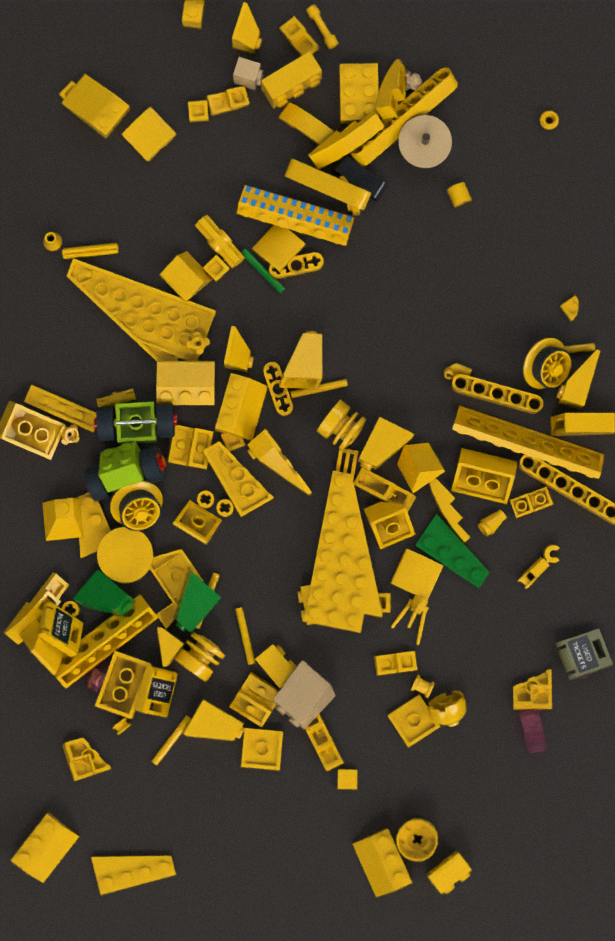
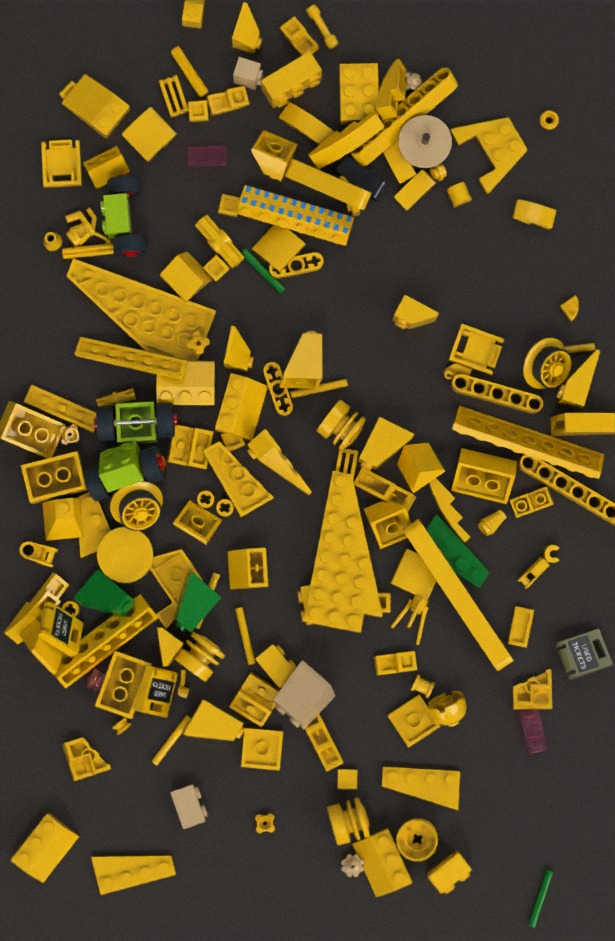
(40, 553): none -> yellow piece
(54, 477): none -> yellow brick
(61, 160): none -> yellow container
(81, 232): none -> yellow piece
(106, 166): none -> yellow panel
(117, 216): none -> brick
(131, 358): none -> yellow tile
(169, 81): none -> yellow tile
(183, 691): none -> yellow hand
(188, 806): none -> tan brick
(189, 71): none -> yellow axle
(206, 156): none -> clear pink slope
(229, 205): none -> yellow tile
(248, 568): none -> yellow slope
(265, 818): none -> yellow plate
(273, 154): none -> yellow slope
(348, 821): none -> yellow wheel
(352, 865): none -> tan plant
(402, 169): none -> yellow slope
(413, 314): none -> yellow slope
(414, 189): none -> yellow slope
(428, 784): none -> yellow wing
(438, 172): none -> yellow plate
(457, 595): none -> yellow beam
(479, 350): none -> yellow container
(500, 144): none -> yellow wing
(520, 626): none -> yellow tile
(534, 213): none -> yellow slope
(540, 898): none -> green bar

